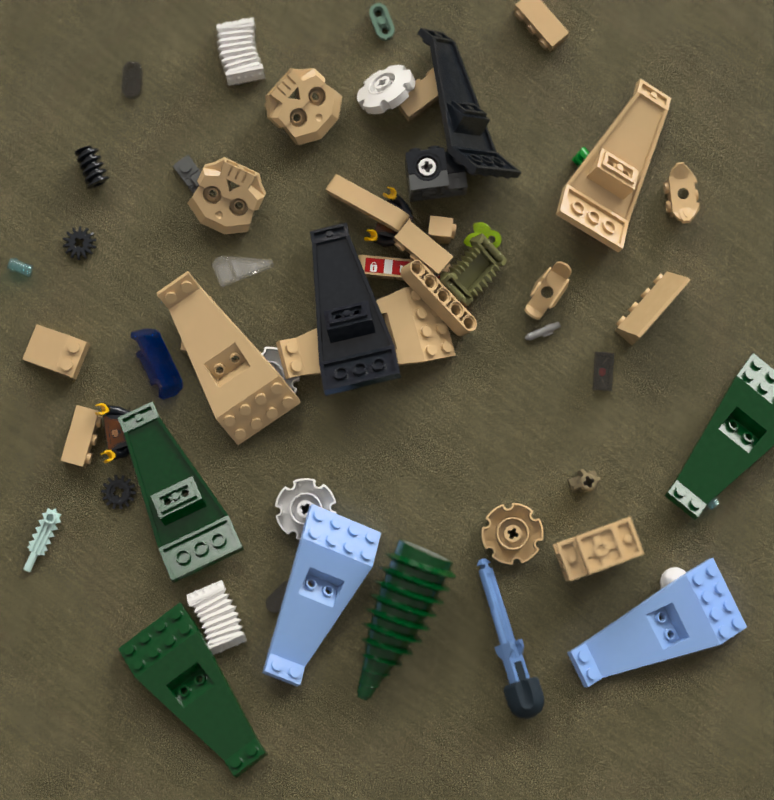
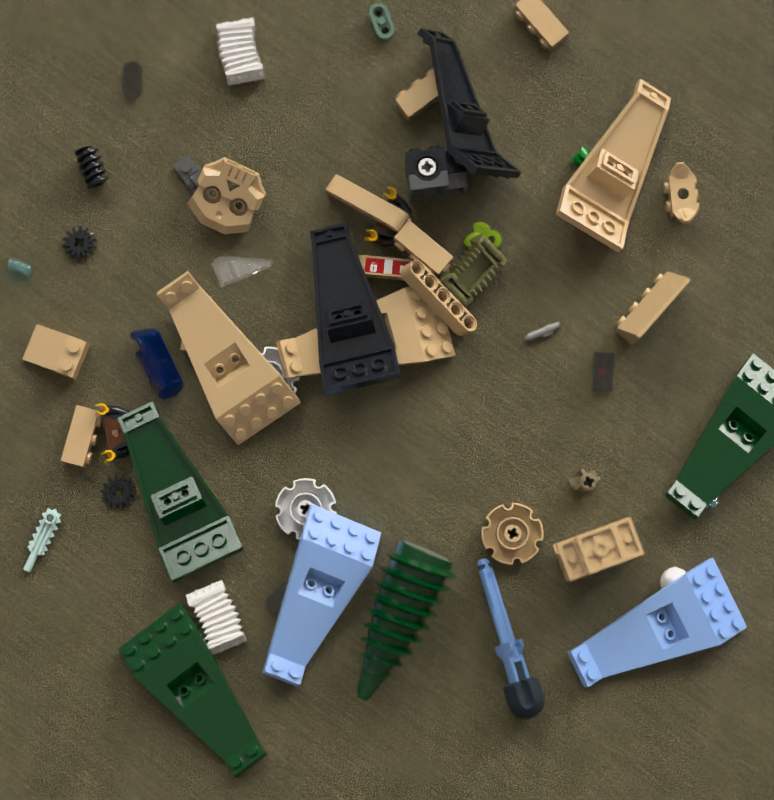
(315, 116): tan brick -> none
(386, 89): white piece -> none
(441, 229): tan brick -> none
(555, 279): tan piece -> none

